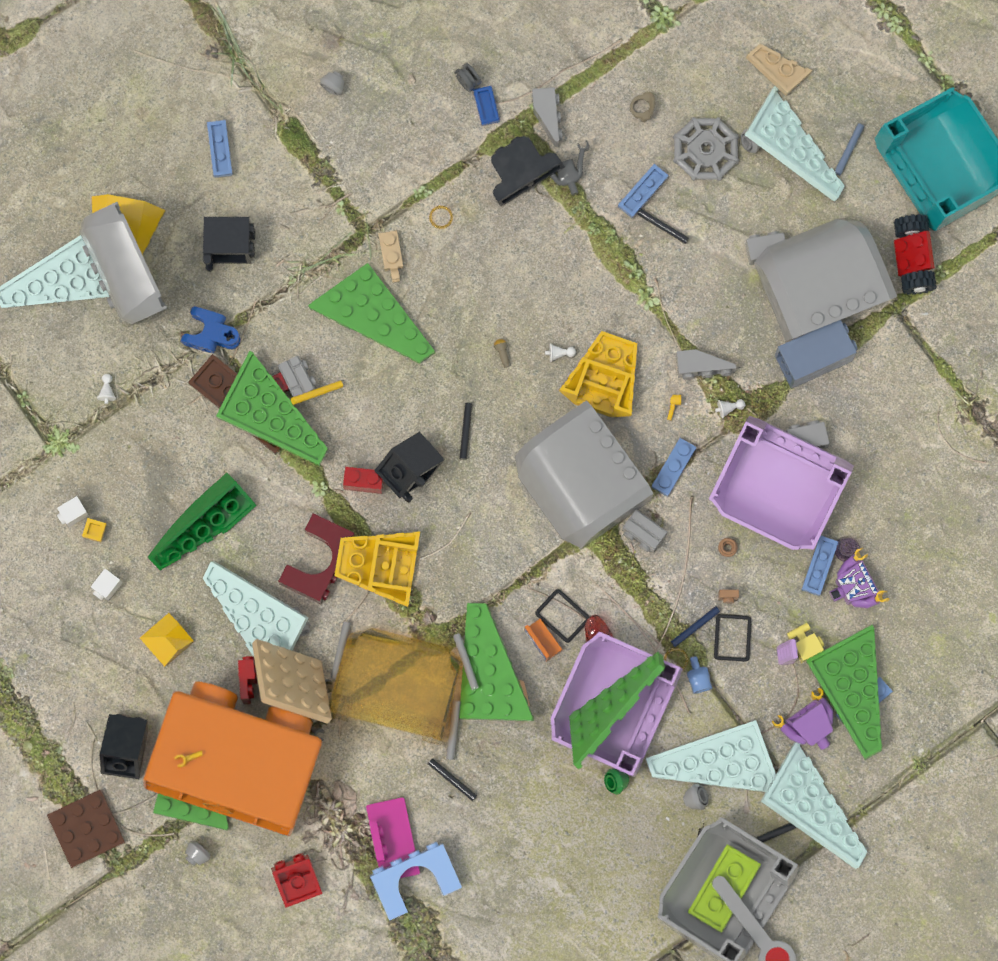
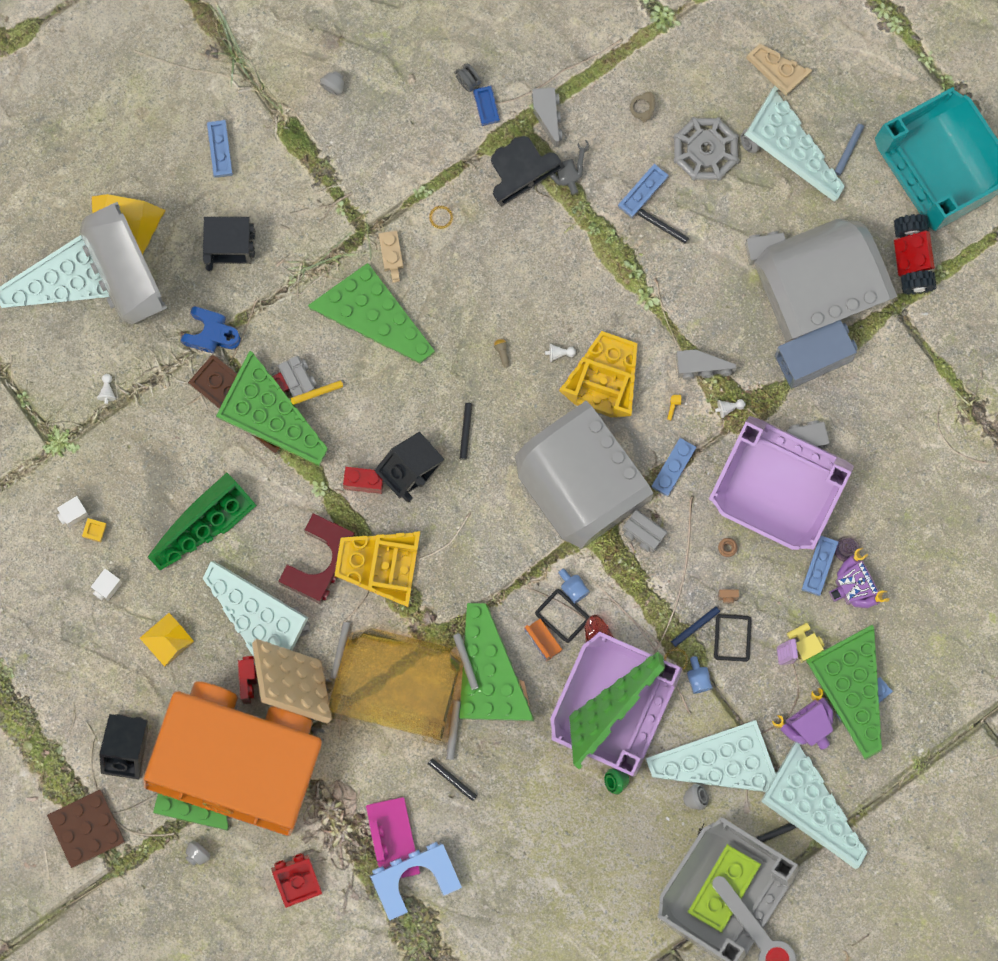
(188, 758): yellow hand -> none
(573, 586): none -> medium blue piece

